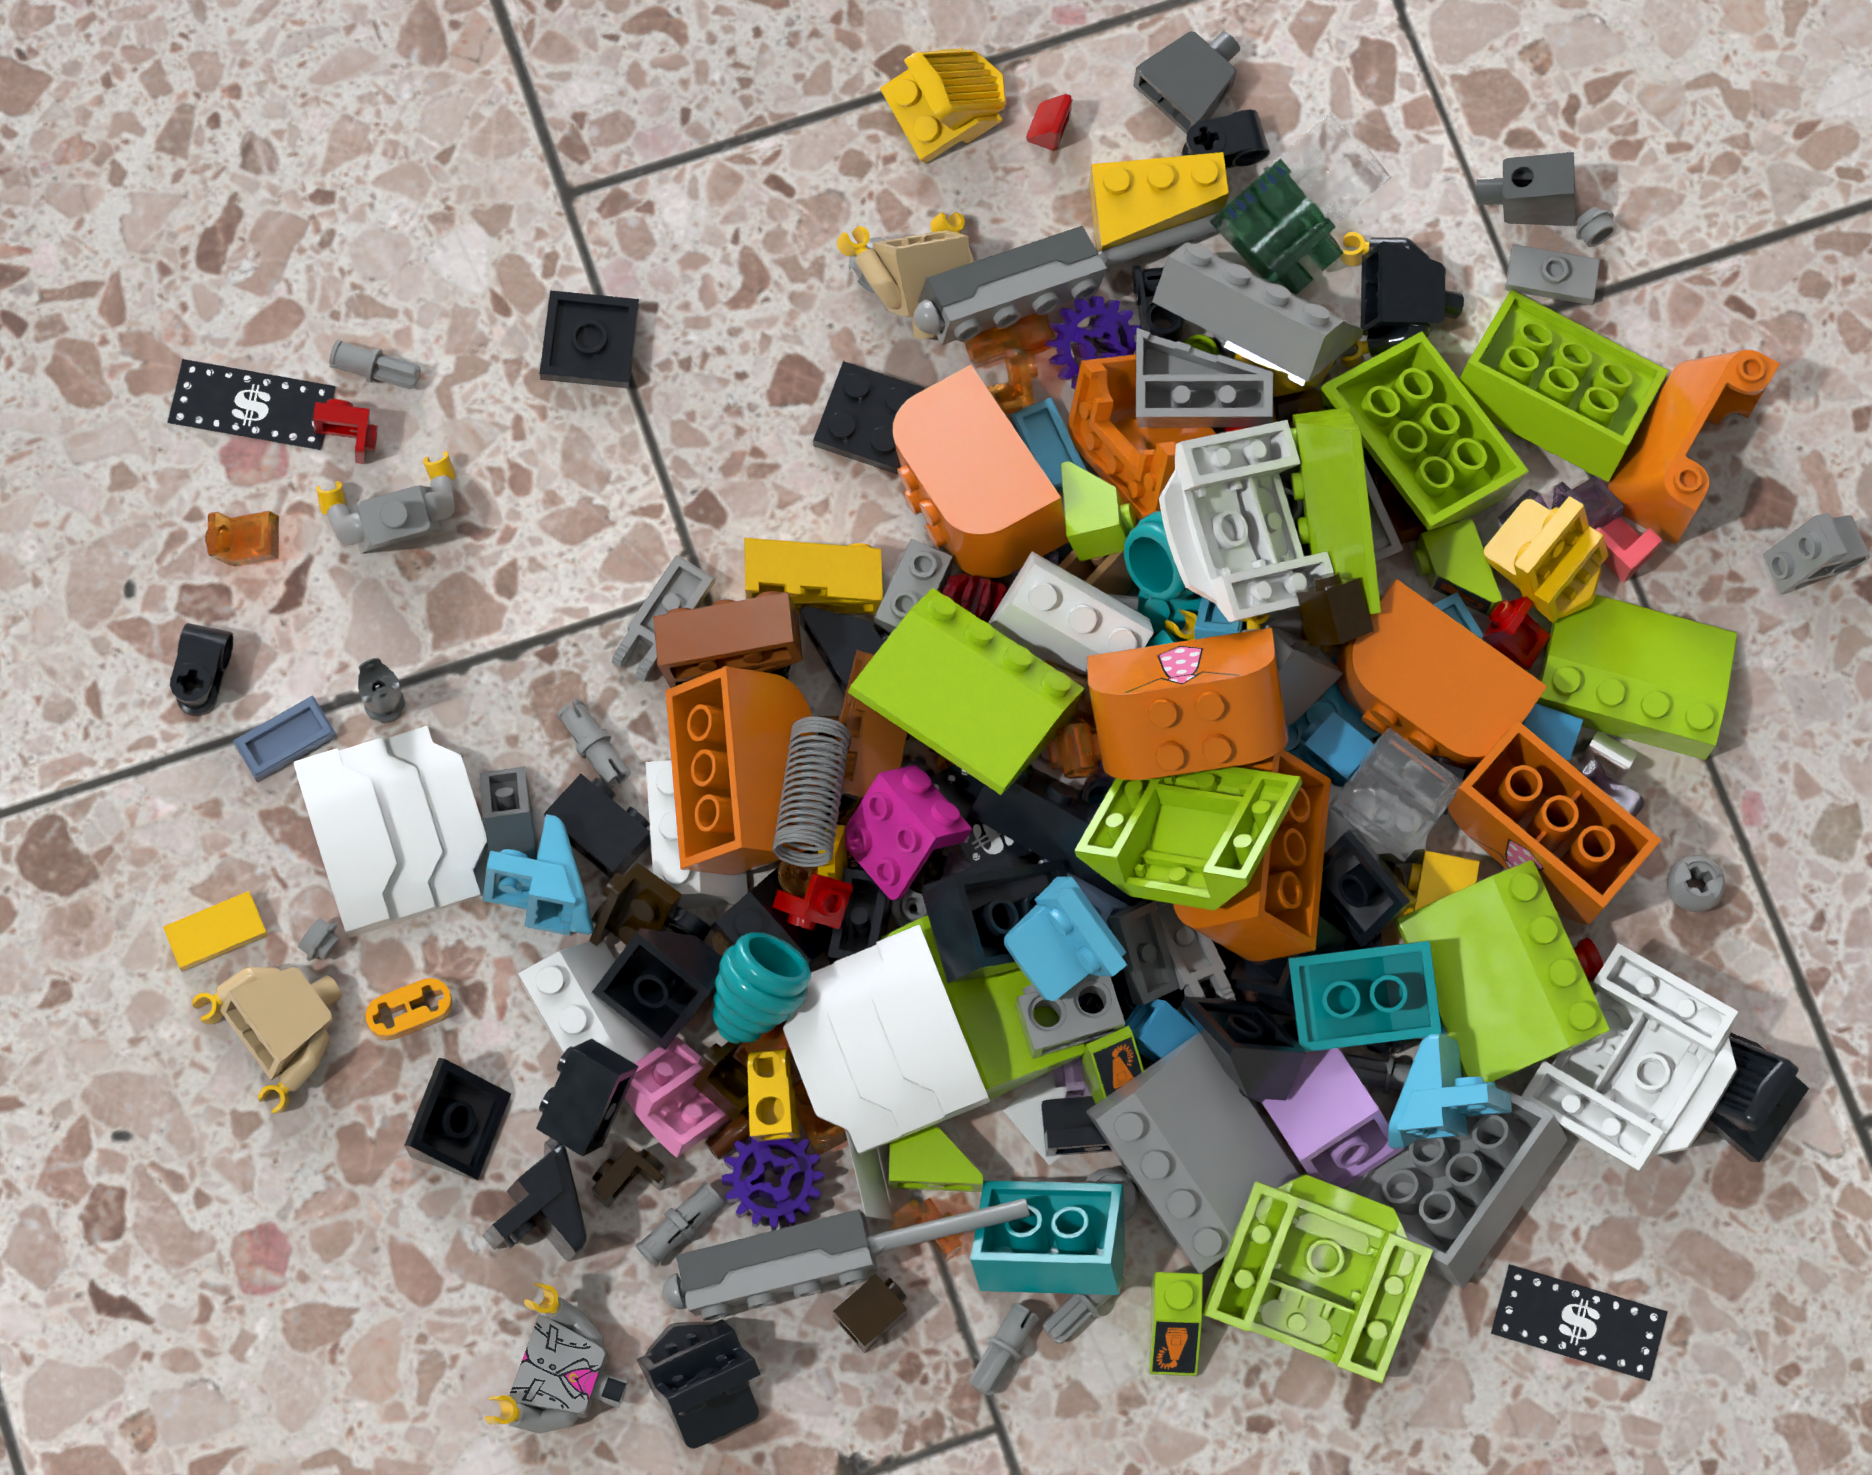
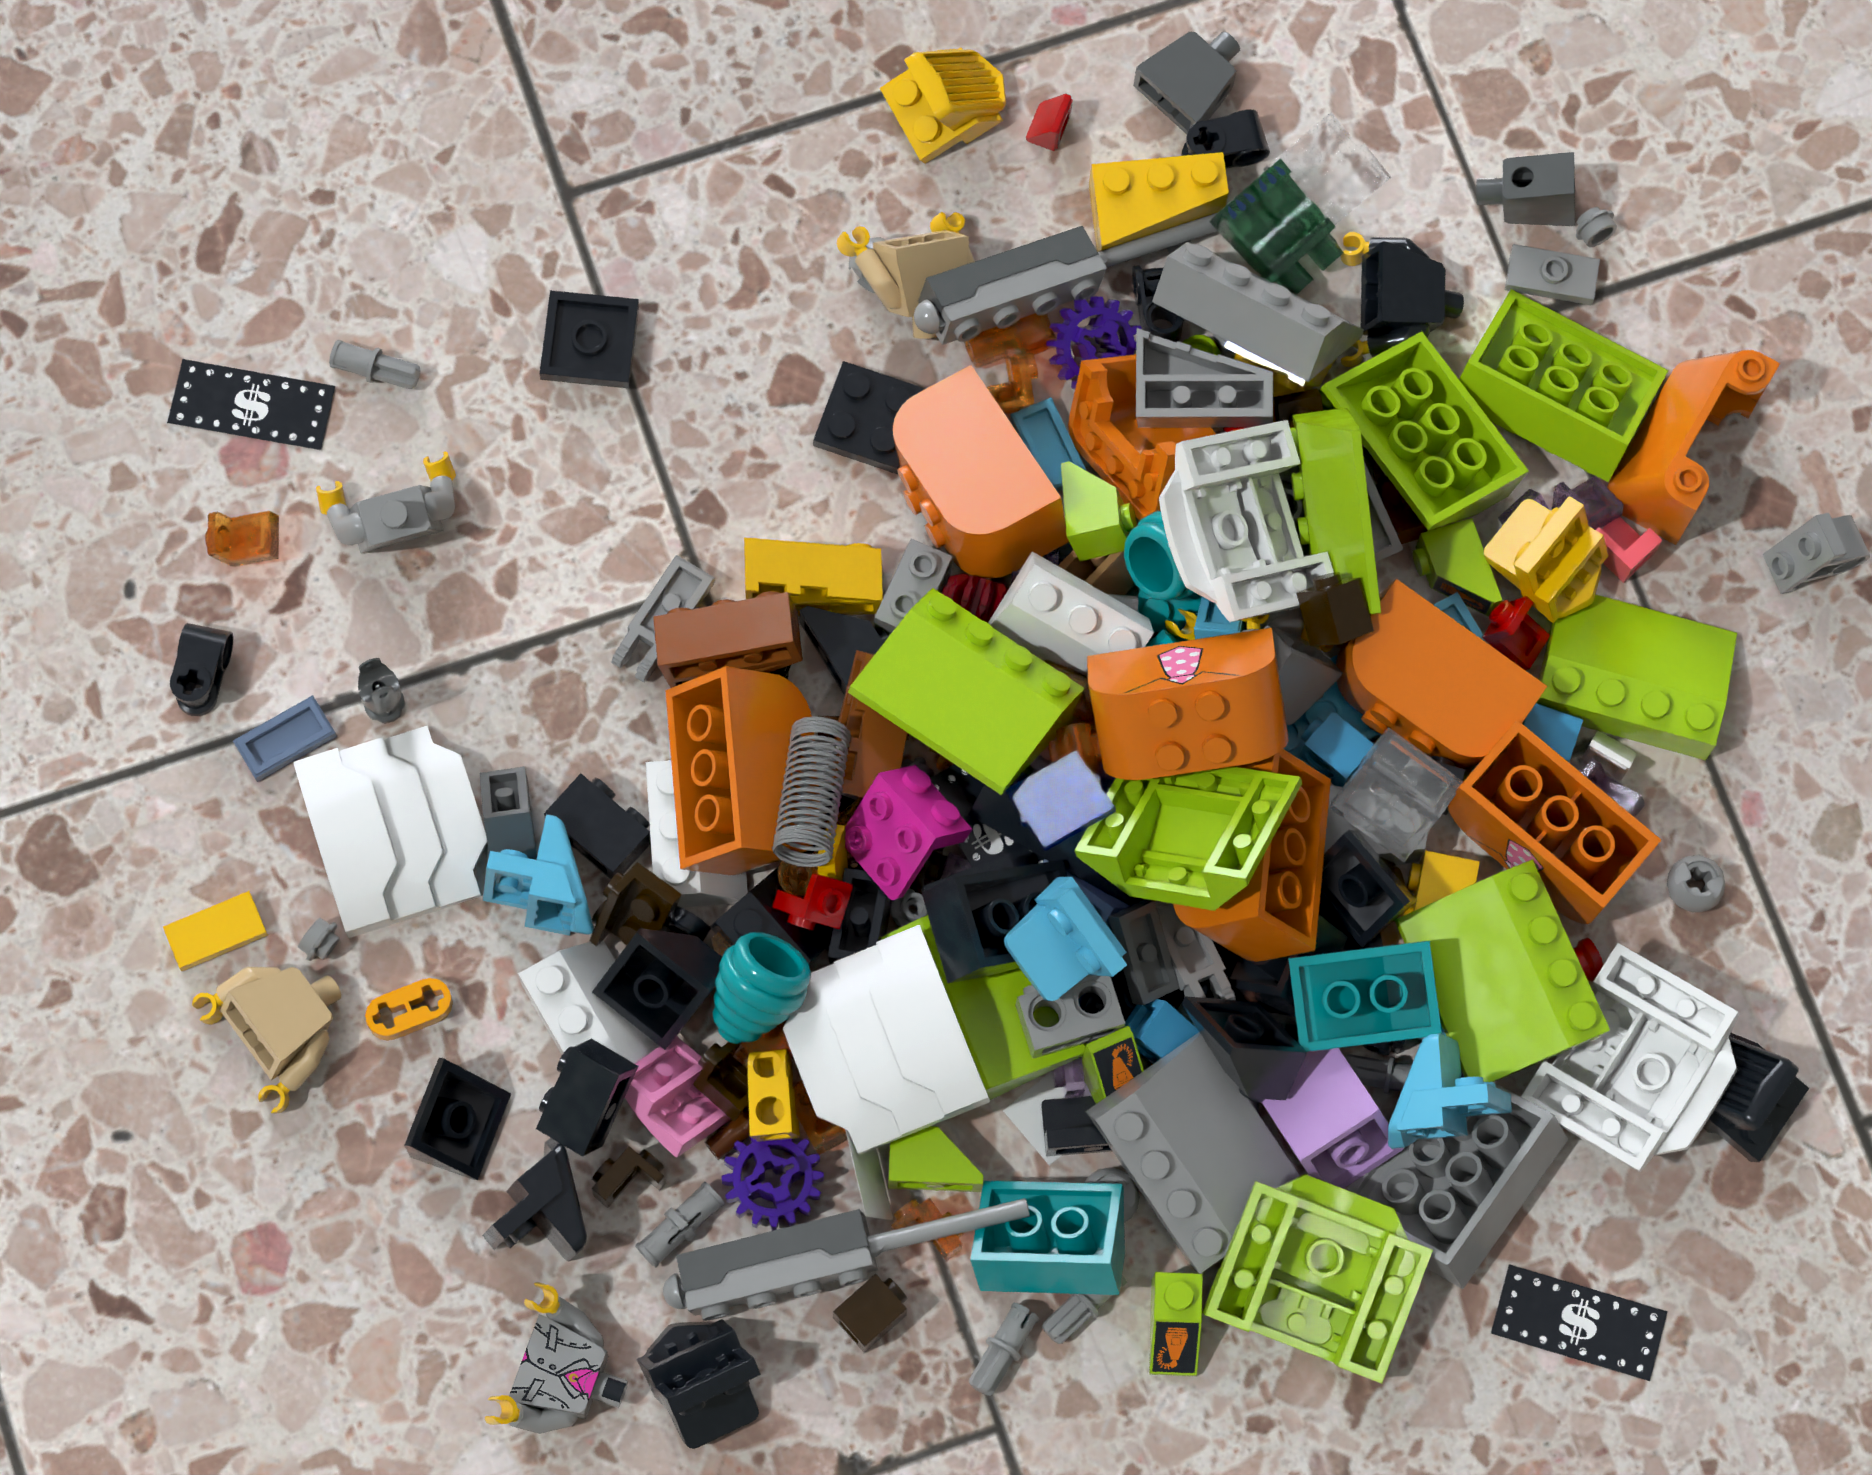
(342, 419): red bracket -> none
(593, 743): light grey pin -> none
(1060, 800): none -> clear blue piece

